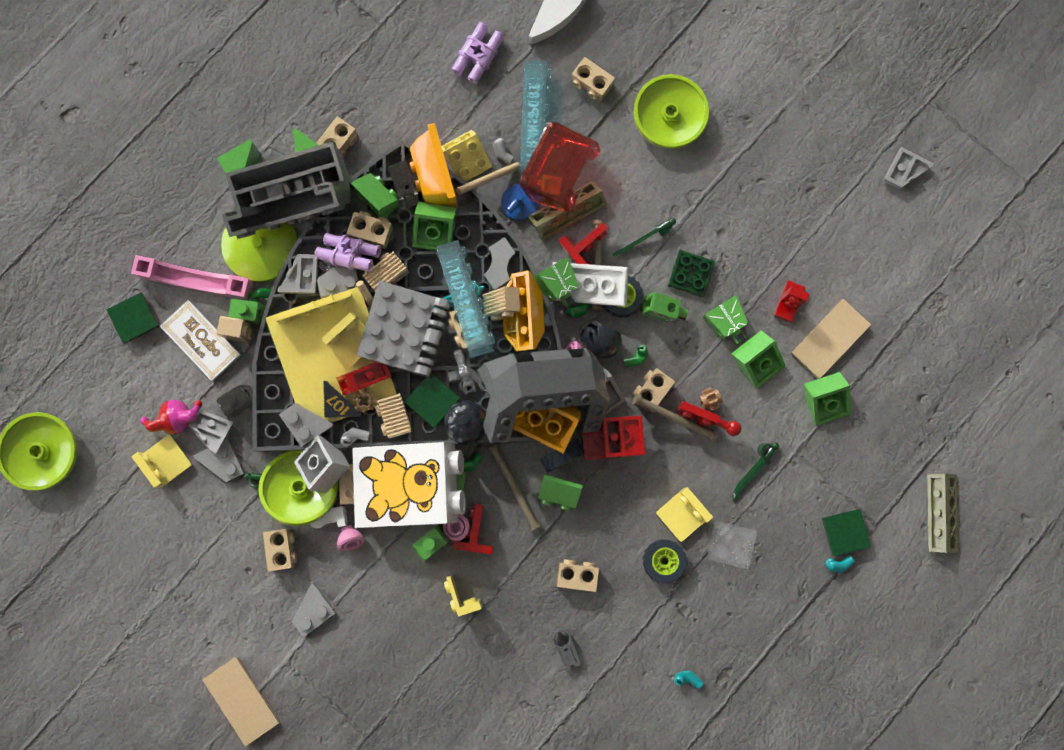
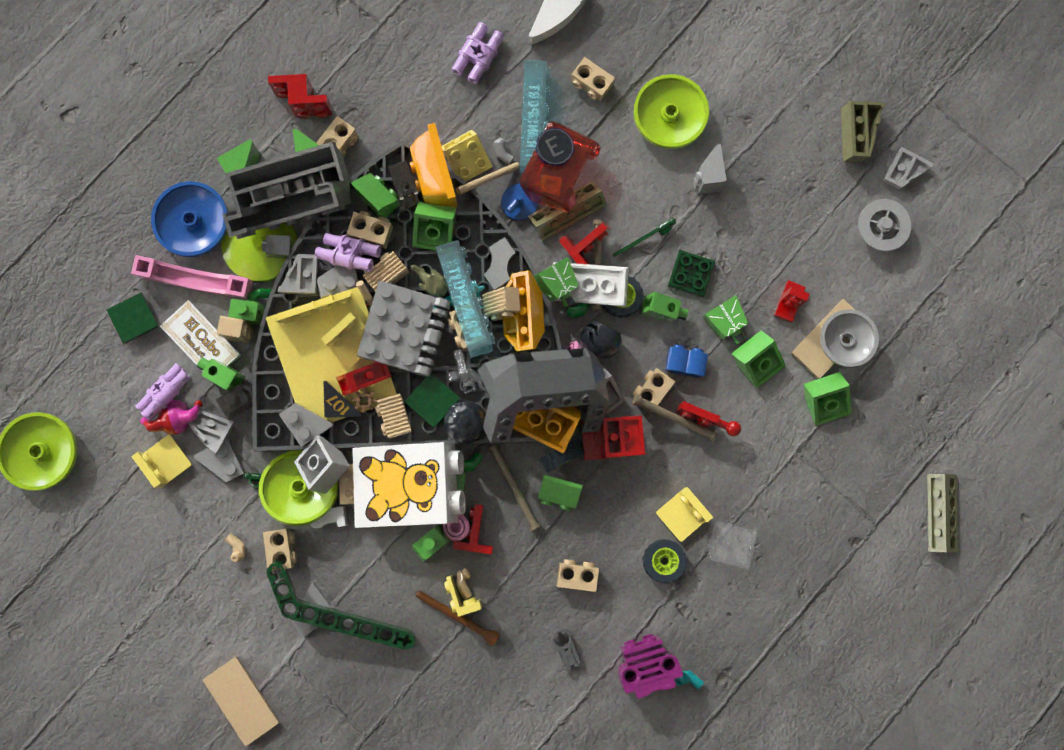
(163, 391): none -> lavender pin
(189, 219): none -> blue dish
(220, 373): none -> bright green torso
(238, 548): none -> tan arm
(276, 246): none -> dark grey brick
(300, 95): none -> red bracket
(340, 616): none -> dark green beam
(349, 539): bright pink brick -> none
(354, 434): light grey arm -> none
(433, 283): none -> olive piece
(461, 583): none -> tan arm
(489, 636): none -> reddish brown piece
(554, 147): none -> black tile
(638, 358): green arm -> none
(647, 662): none -> magenta piece
(686, 362): none -> blue brick
(710, 399): medium nougat gear -> none
(711, 174): none -> light grey slope
(756, 467): dark green sword -> none
(839, 567): teal arm -> none
(846, 532): dark green tile -> none
(859, 128): none -> olive wedge
(861, 336): none -> light grey dish
(884, 225): none -> light grey wheel

